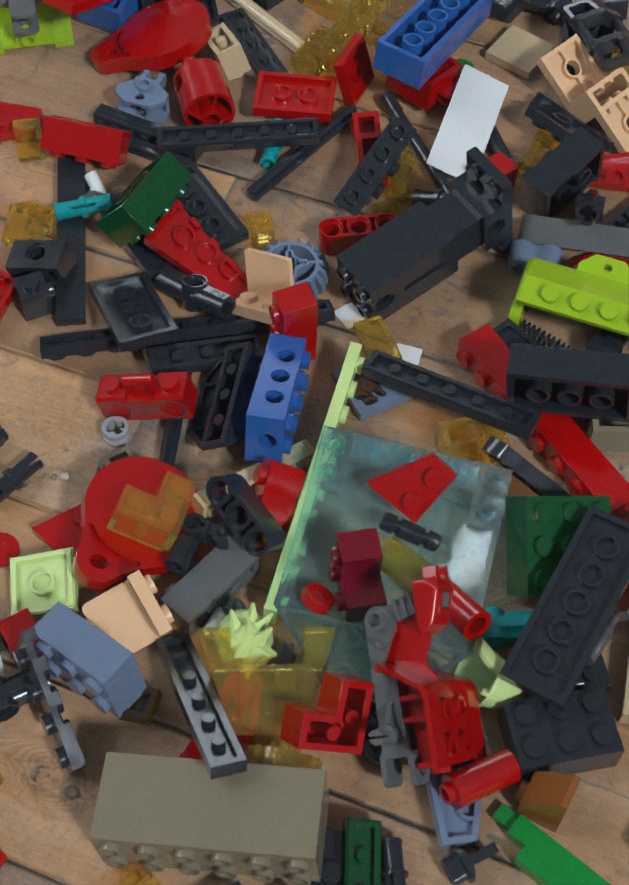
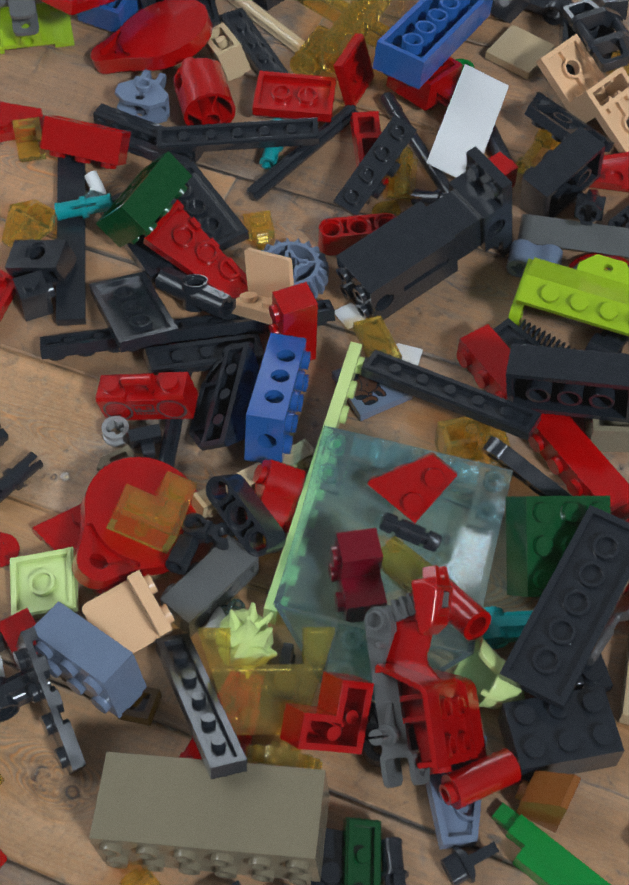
(145, 438): none -> black tile
(317, 598): red tile -> none

